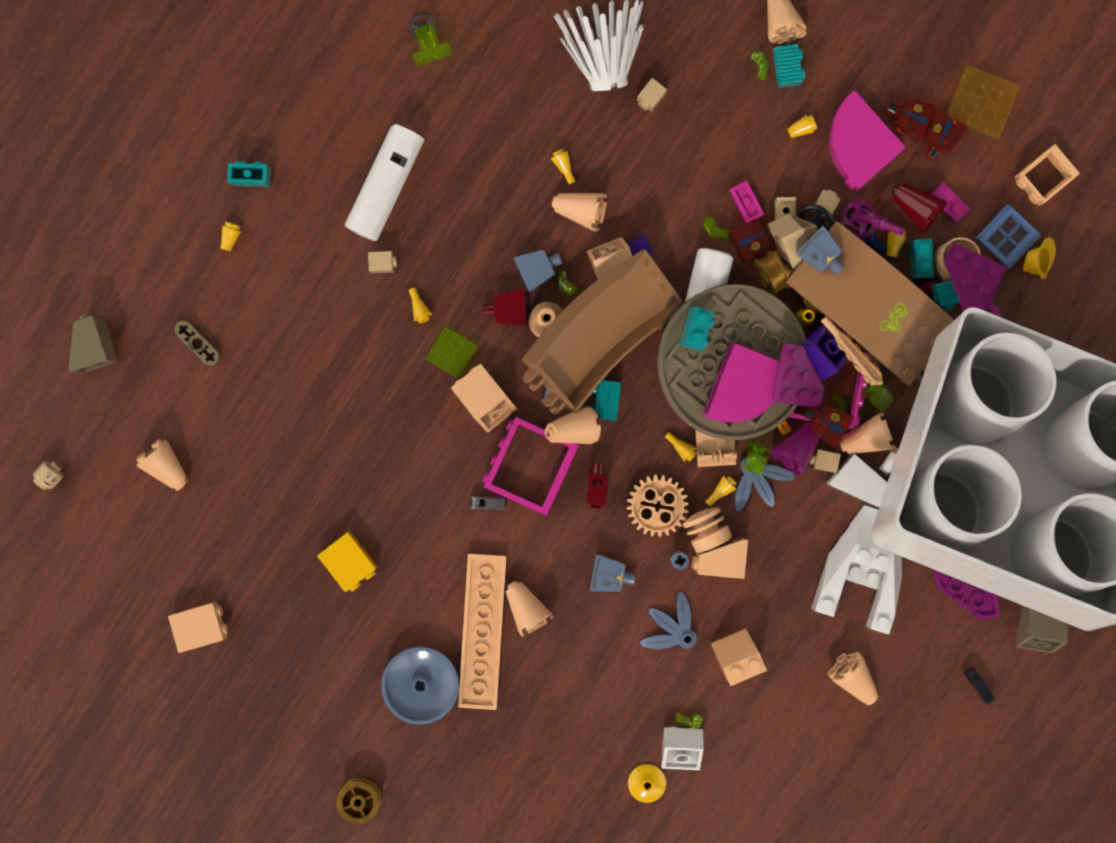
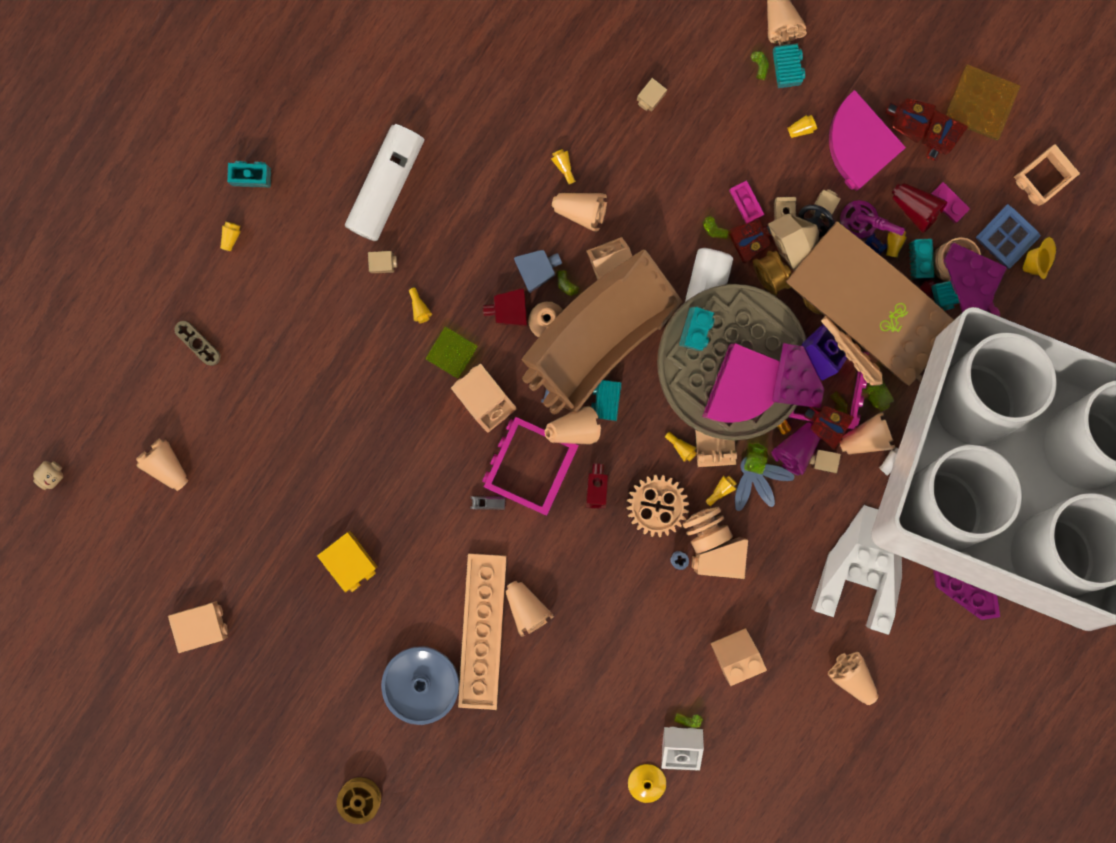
(90, 345): dark tan slope -> none
(428, 41): clear neon green piece -> none
(609, 52): white plant -> none
(609, 575): sand blue torso -> none
(640, 244): dark purple tile -> none
(678, 632): sand blue plant -> none
(802, 319): yellow cone -> none
(821, 252): sand blue torso -> none
(859, 481): white slope -> none
(979, 685): black piece -> none
(1040, 632): dark tan slope -> none

